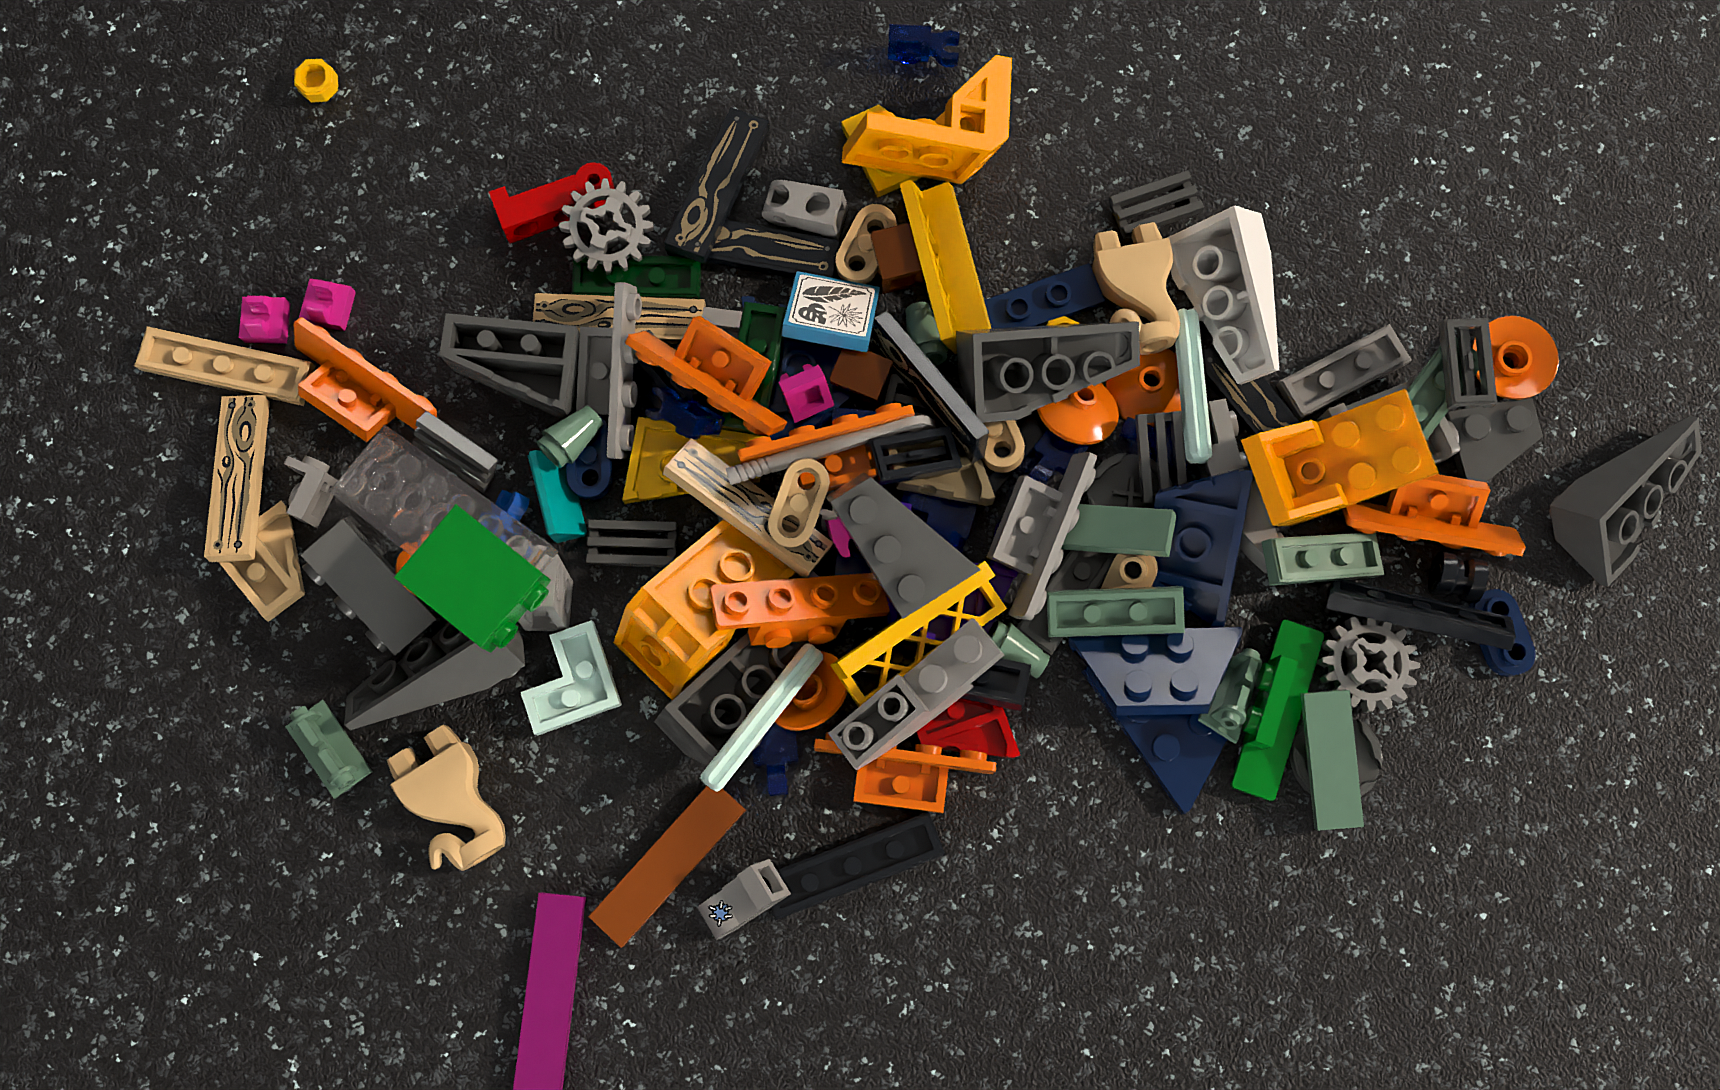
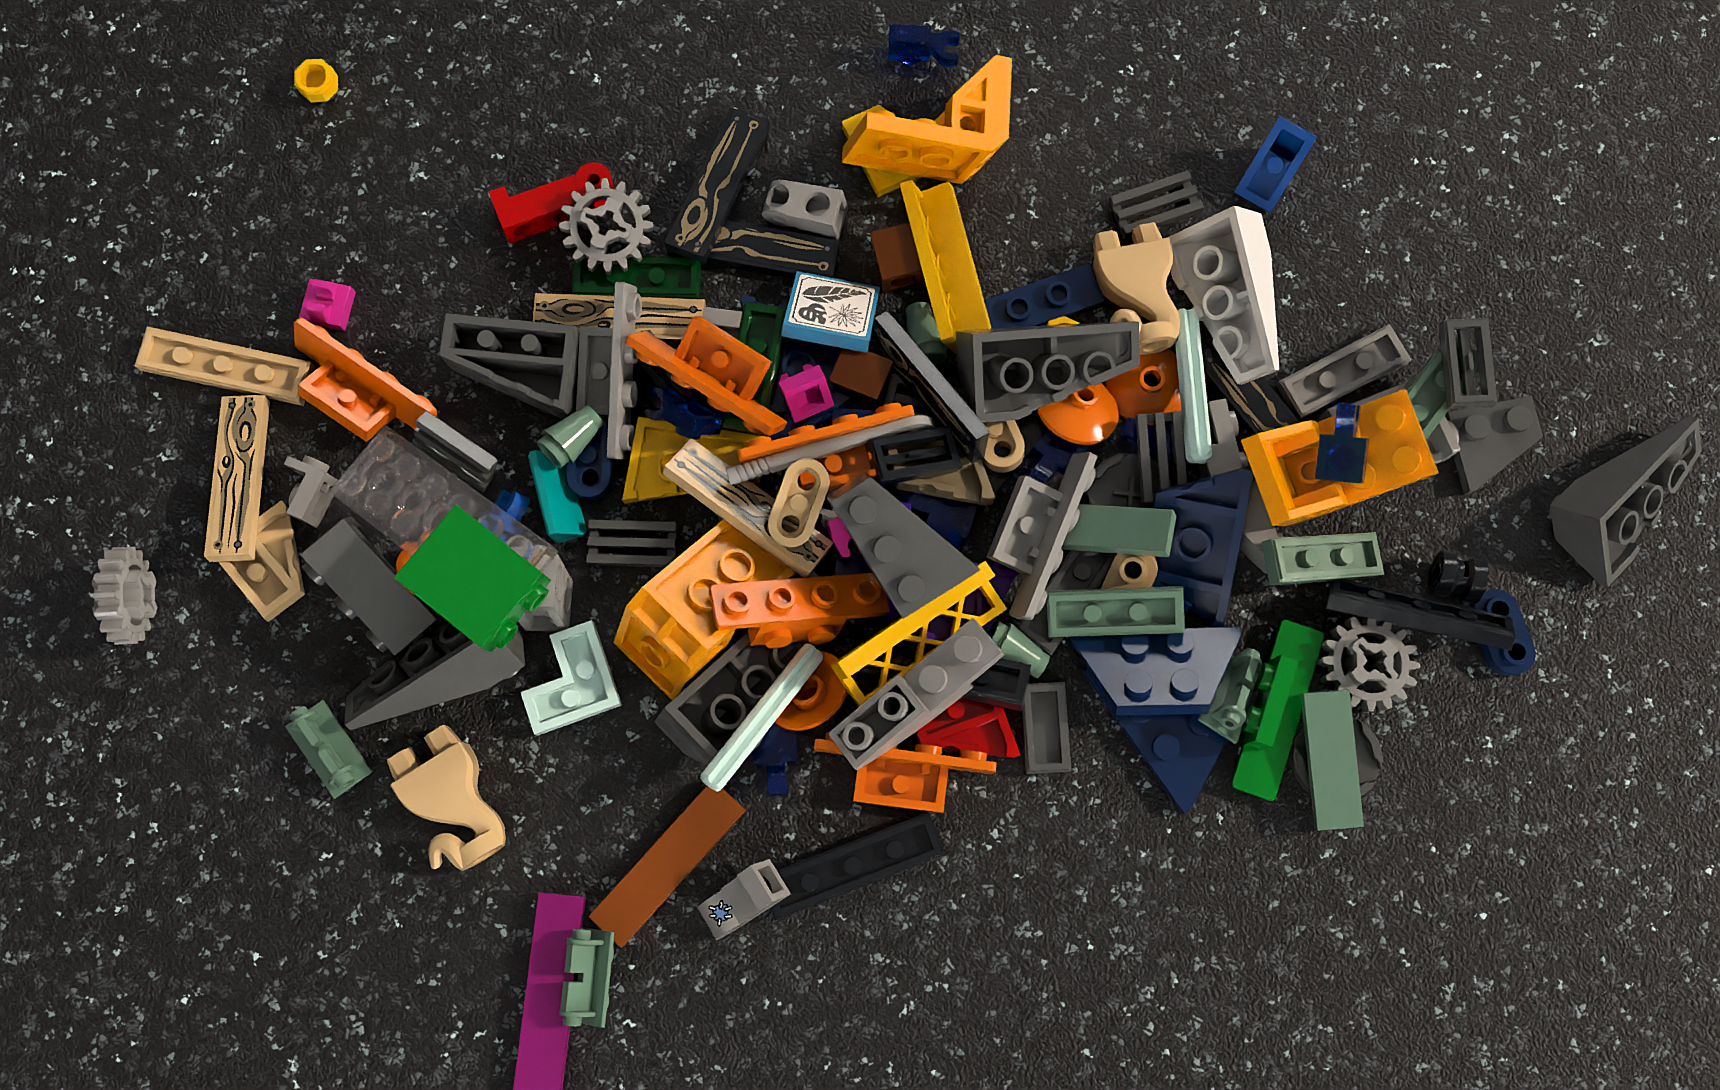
(124, 595): none -> light grey gear
(264, 319): dark pink tile -> none
(590, 956): none -> sand green hinge
(858, 244): tan plate -> none
(1045, 729): none -> dark grey tile
(1275, 164): none -> blue slope
(1343, 455): none -> plate
(1439, 511): orange bracket -> none
(1530, 350): orange dish -> none

